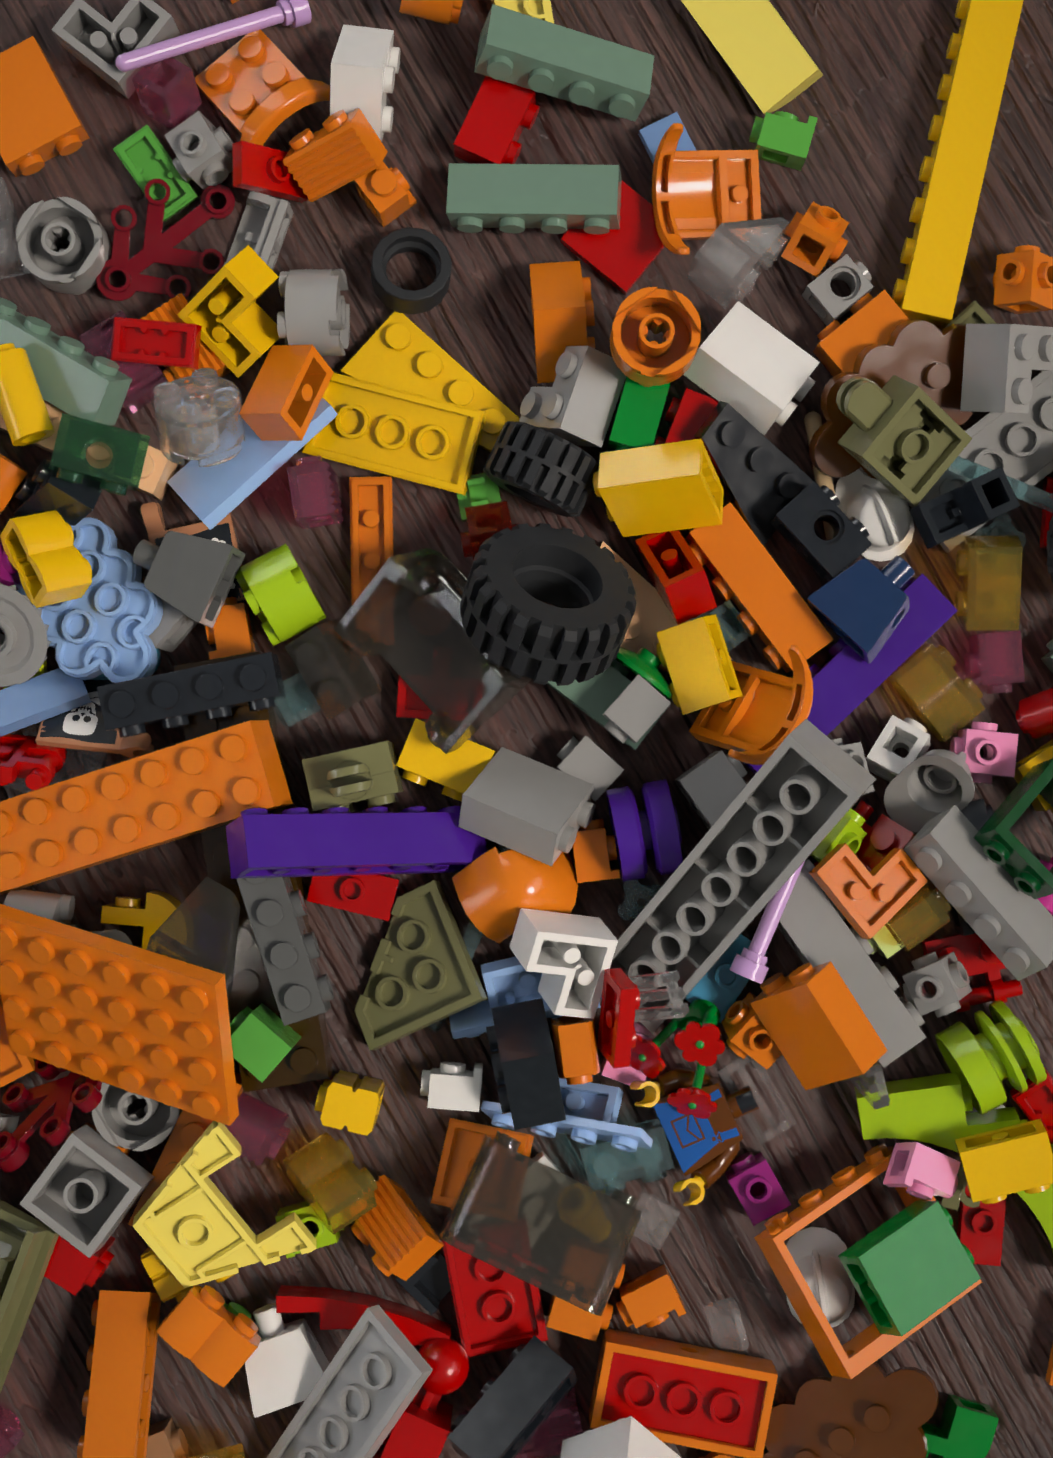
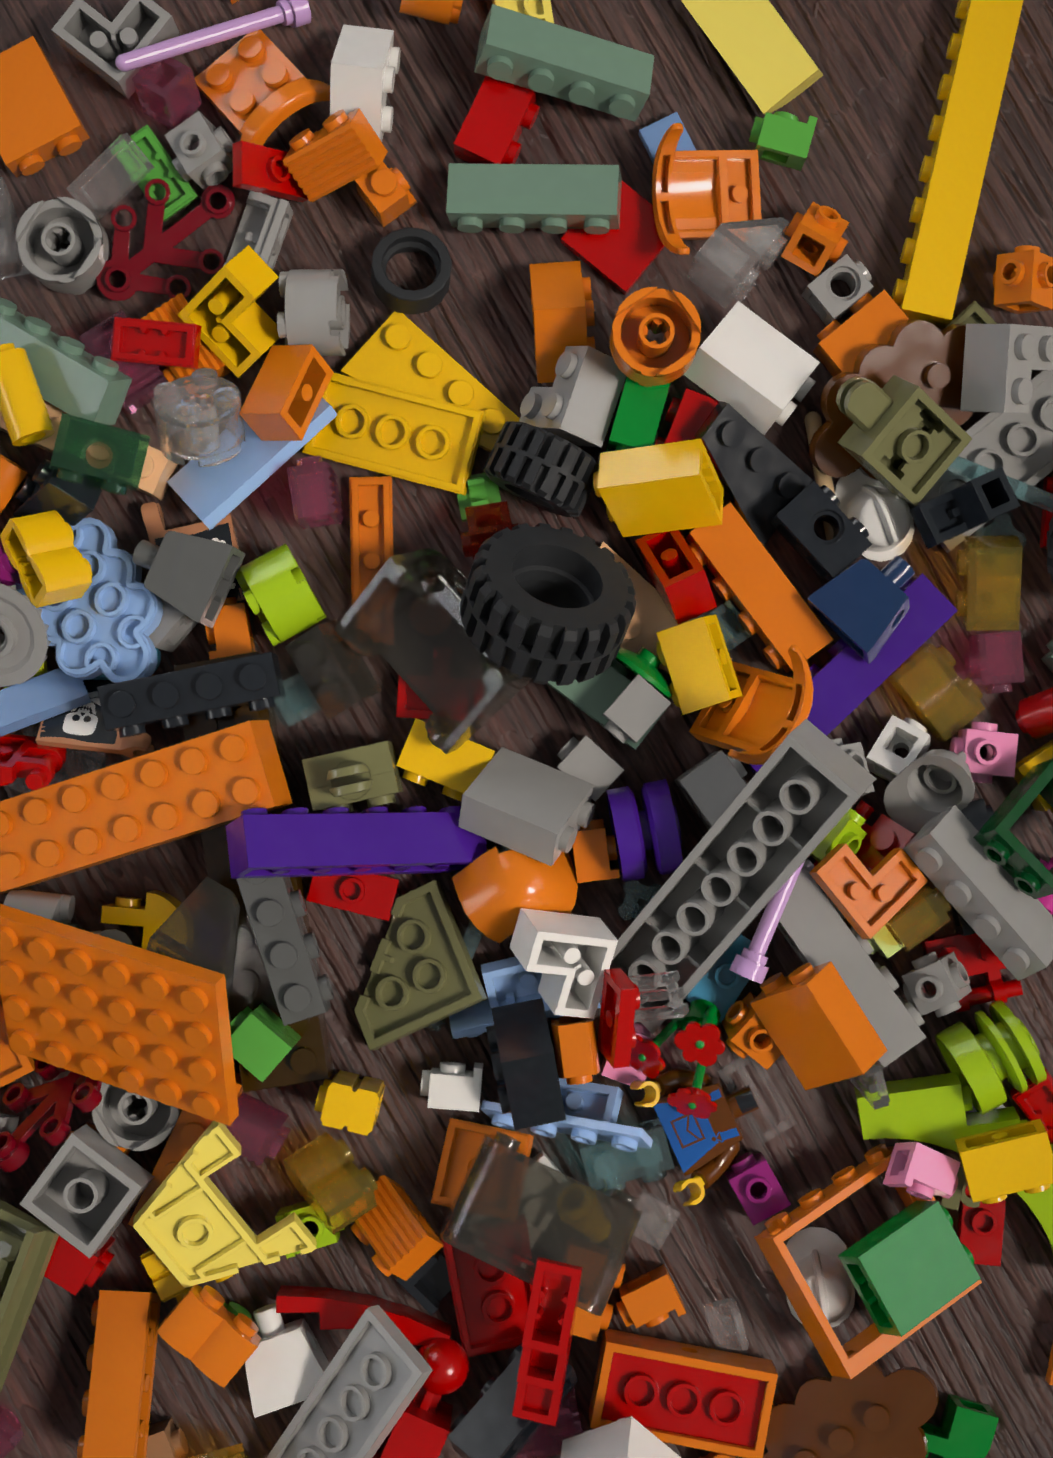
(111, 176): none -> clear tile
(547, 1341): none -> red slope

